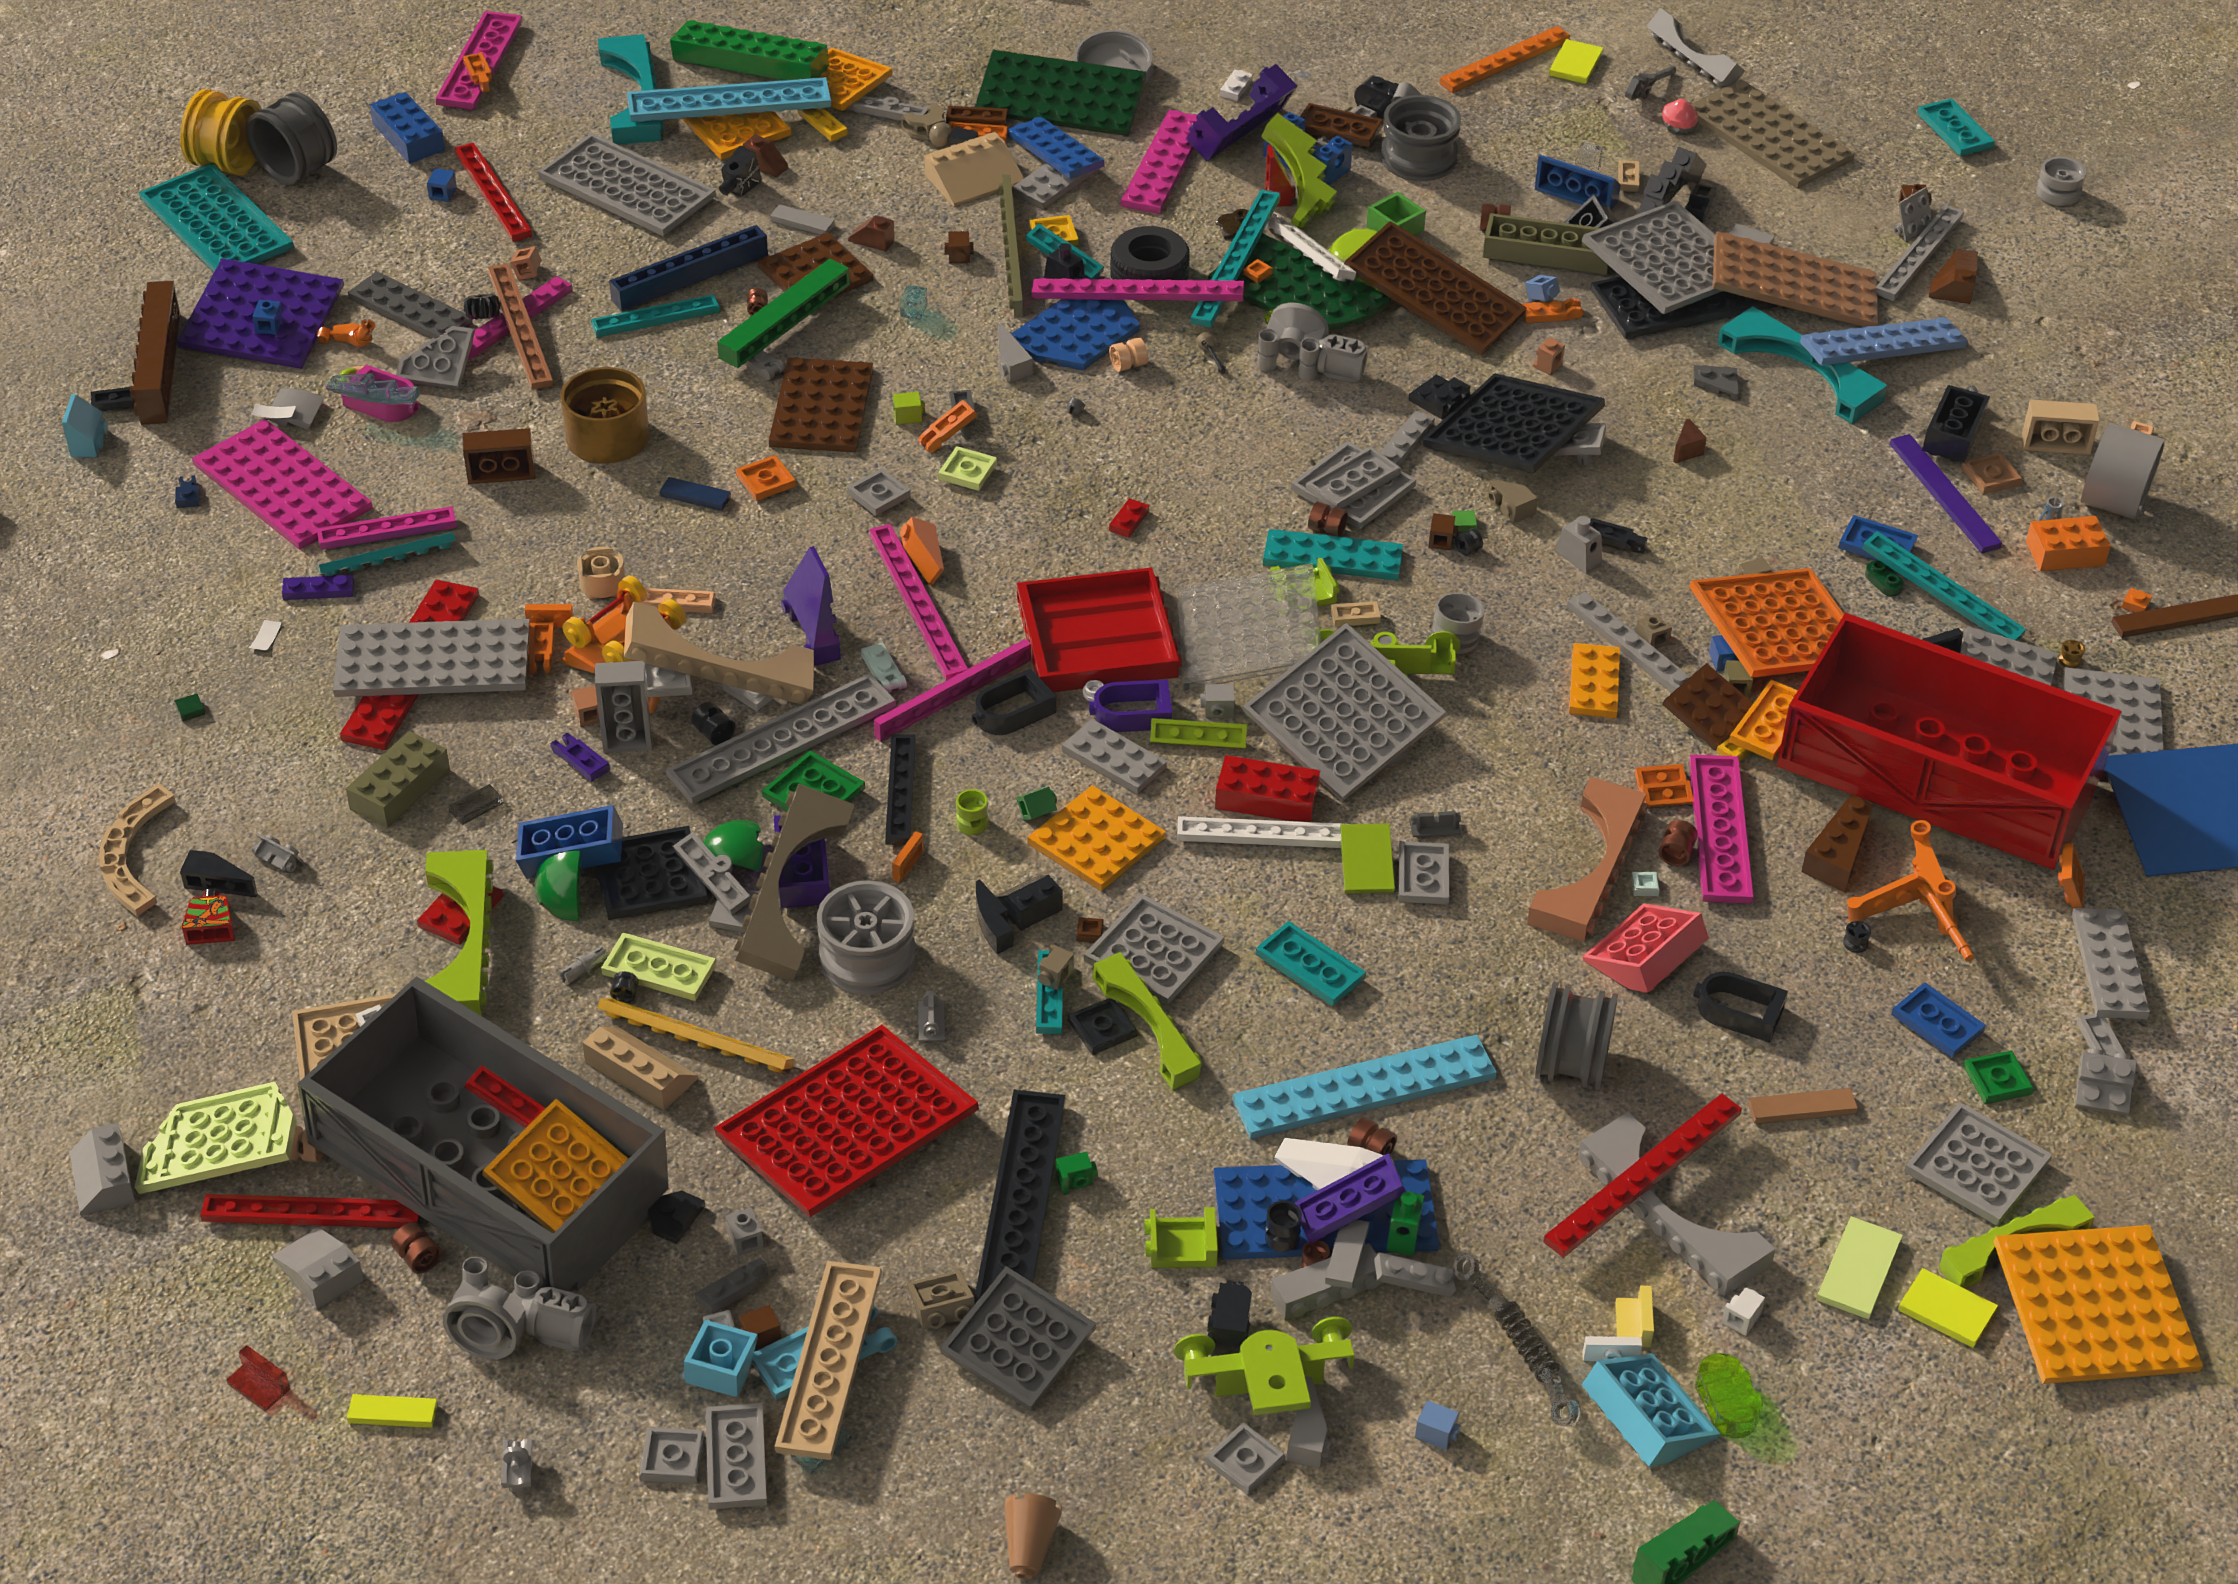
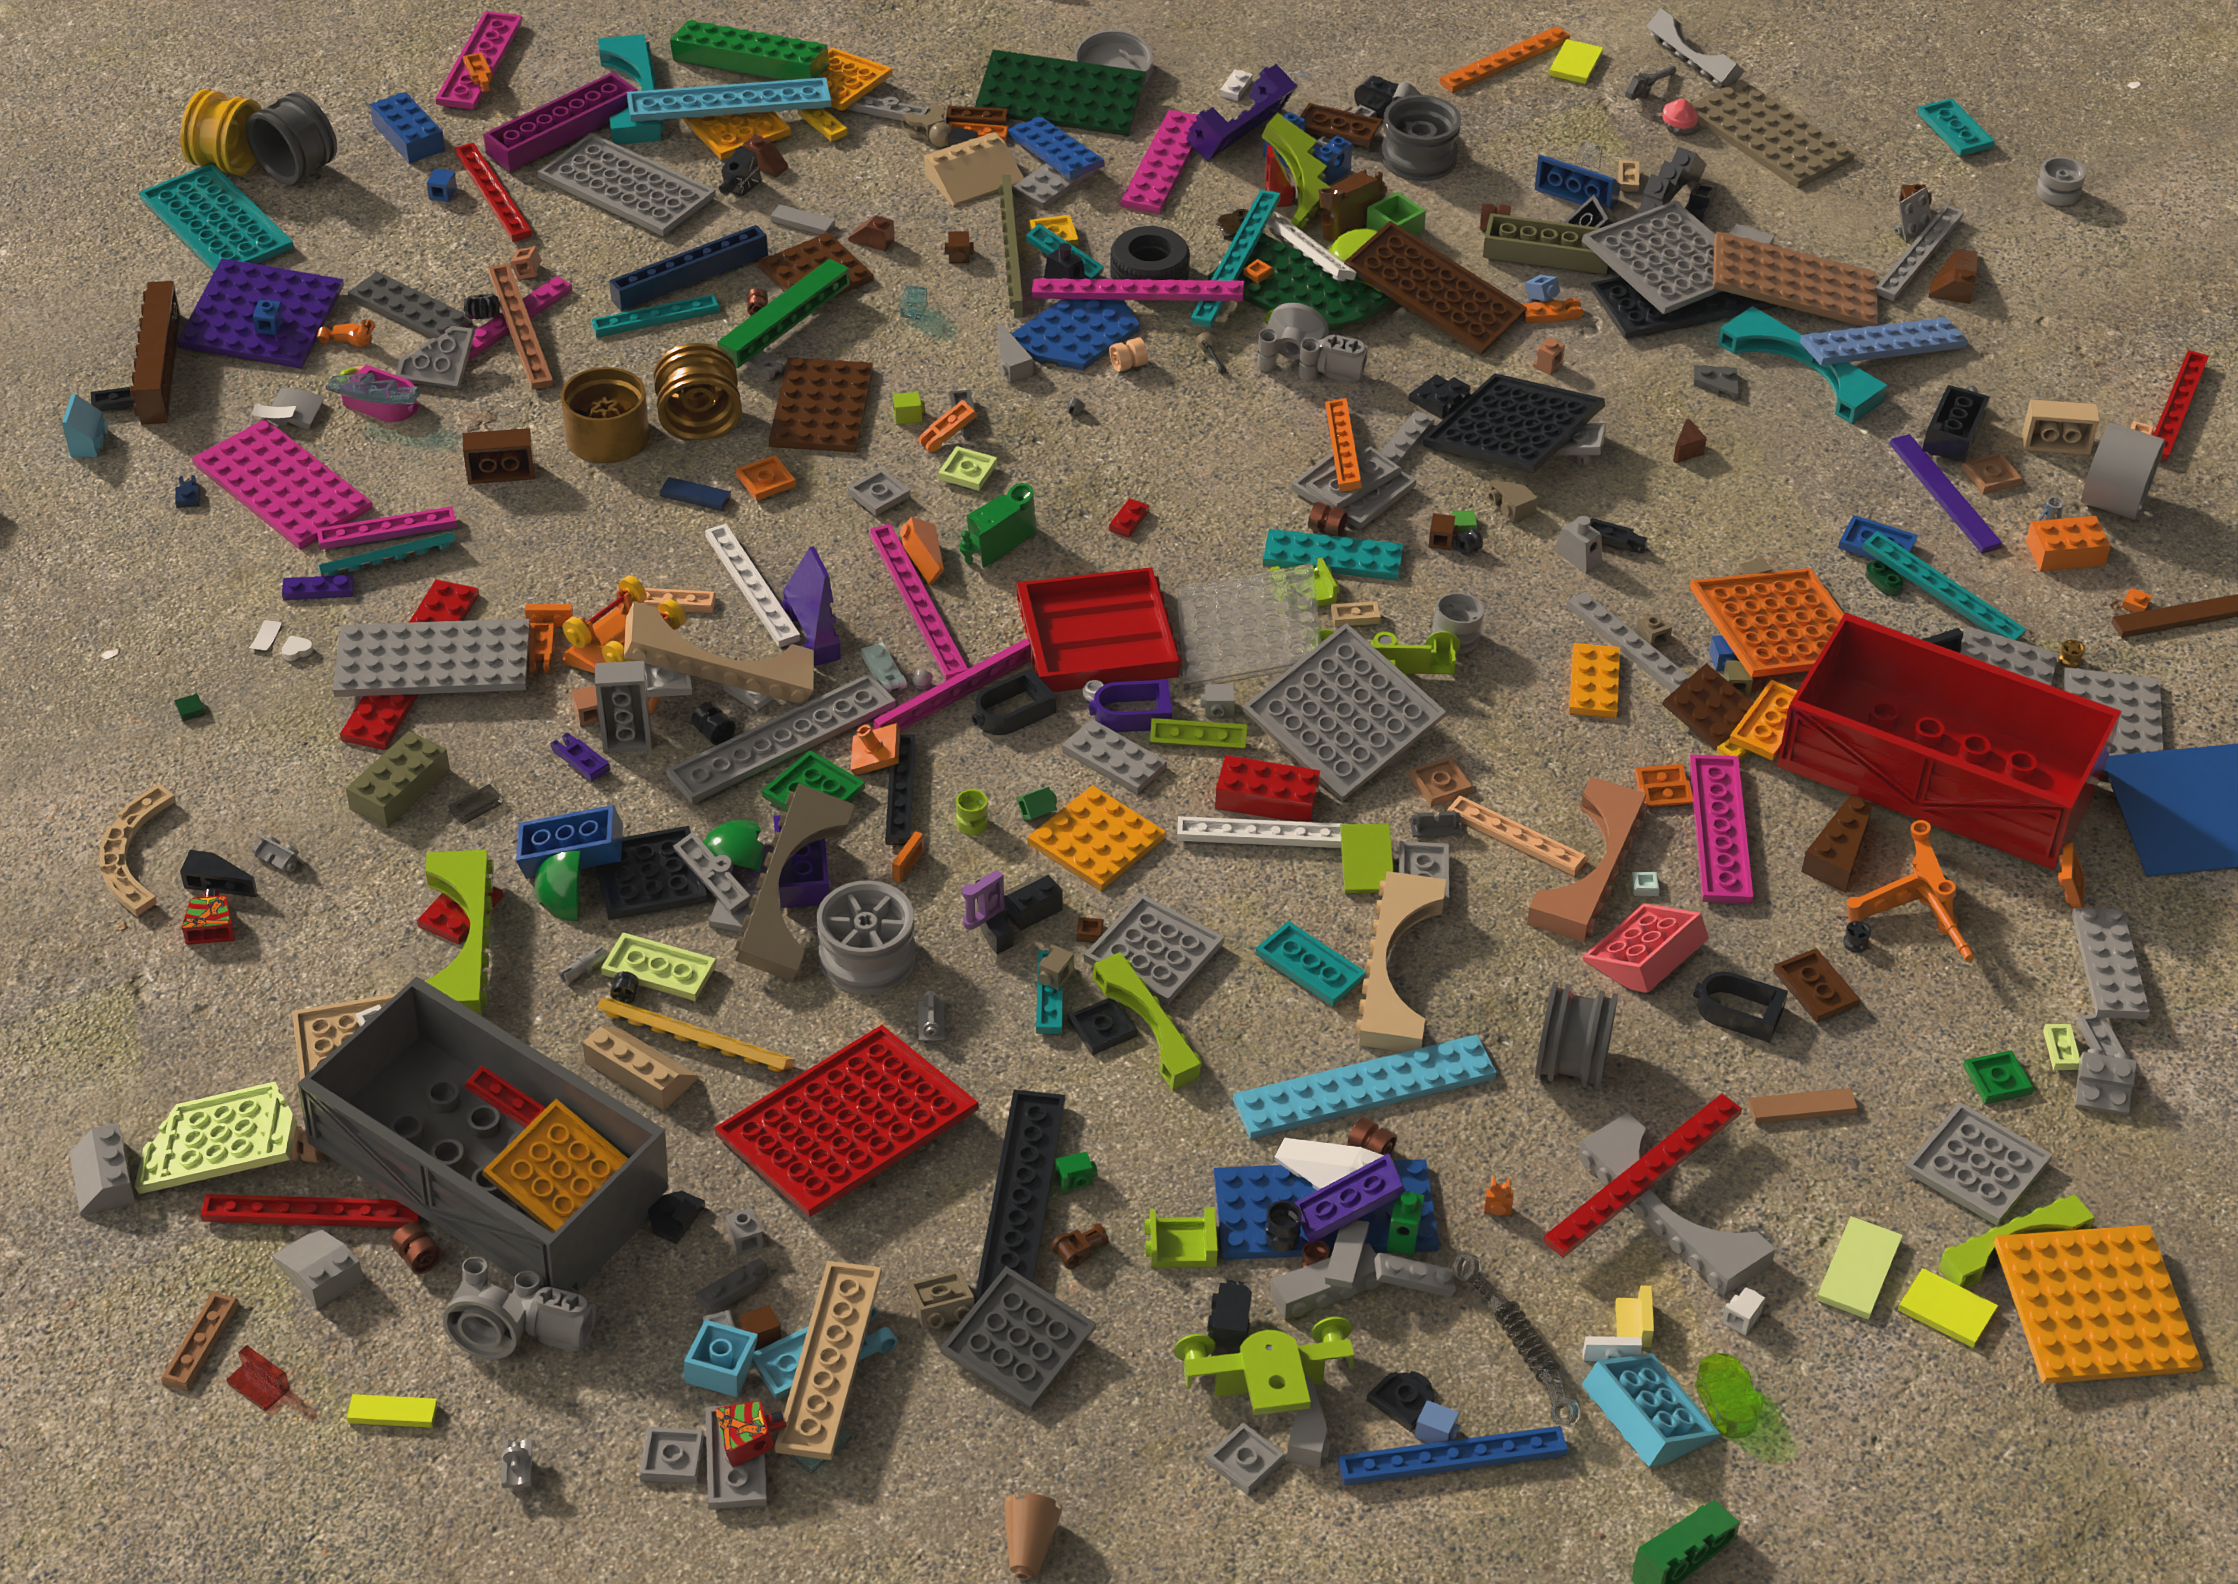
(200, 1341): none -> medium nougat tile
(296, 647): none -> white tile
(557, 122): none -> magenta brick
(600, 572): tan brick -> none
(697, 392): none -> pearl gold wheel
(747, 1430): none -> torso
(752, 585): none -> white plate
(875, 748): none -> orange tile
(922, 679): none -> light grey hinge
(990, 899): none -> medium lavender plate
(1000, 525): none -> green piece
(1077, 1247): none -> reddish brown connector
(1343, 445): none -> orange plate
(1347, 202): none -> reddish brown piece
(1386, 1018): none -> tan arch
(1402, 1397): none -> black tile
(1440, 781): none -> medium nougat tile
(1452, 1455): none -> blue plate
(1499, 1198): none -> orange plate
(1519, 836): none -> light nougat tile
(1678, 843): copper wheel -> none
(1816, 985): none -> reddish brown plate
(1938, 1019): blue plate -> none
(2061, 1046): none -> yellowish green plate
(2180, 400): none -> red plate

